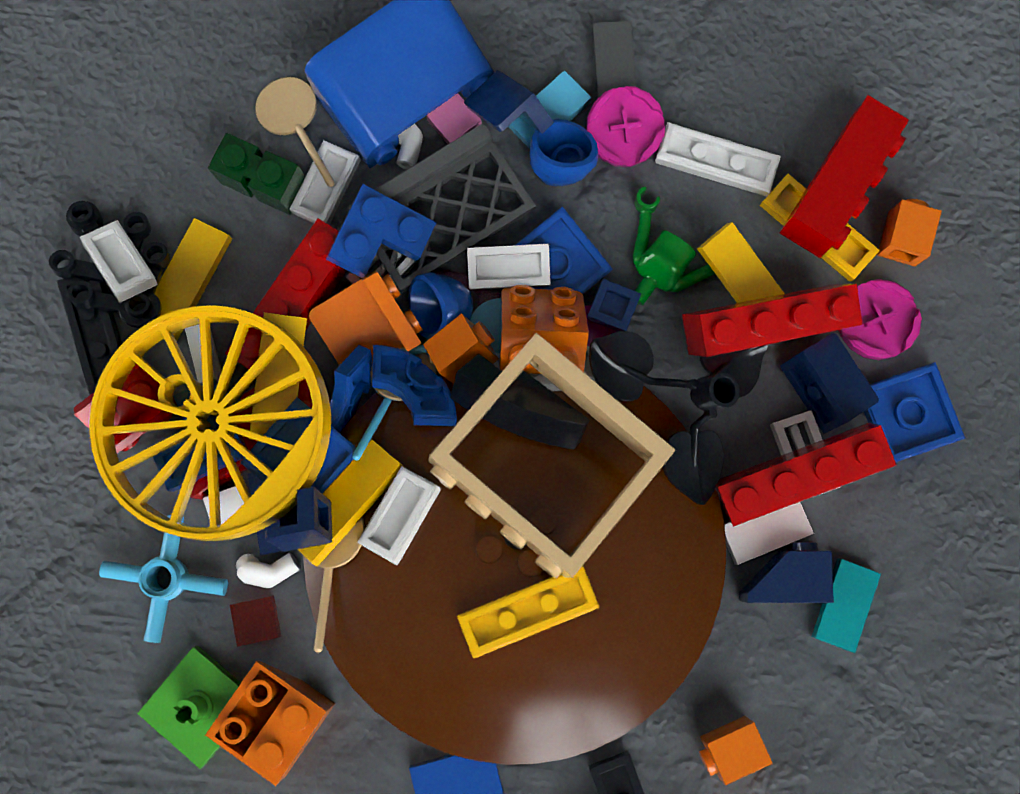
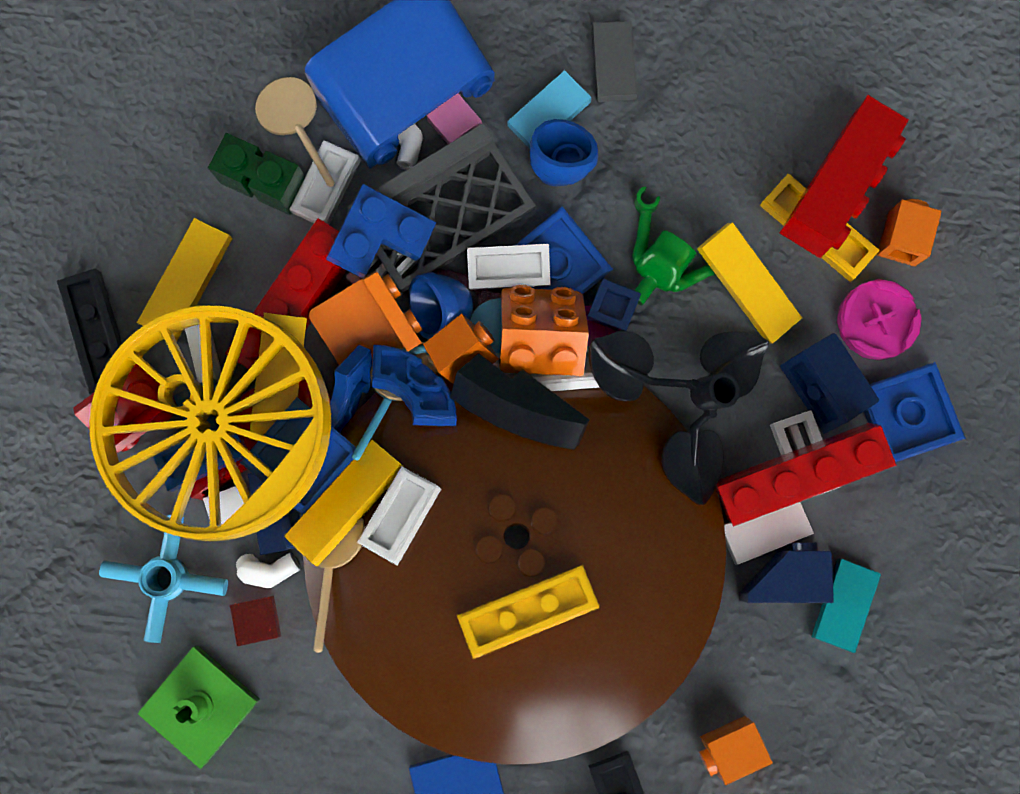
(89, 270): black plant -> none
(118, 261): white tile -> none
(270, 721): orange slope -> none
(305, 524): dark blue panel -> none
(504, 100): dark blue panel -> none
(597, 404): tan window -> none
(626, 126): dark pink tile -> none
(717, 159): white tile -> none
(772, 319): red brick -> none

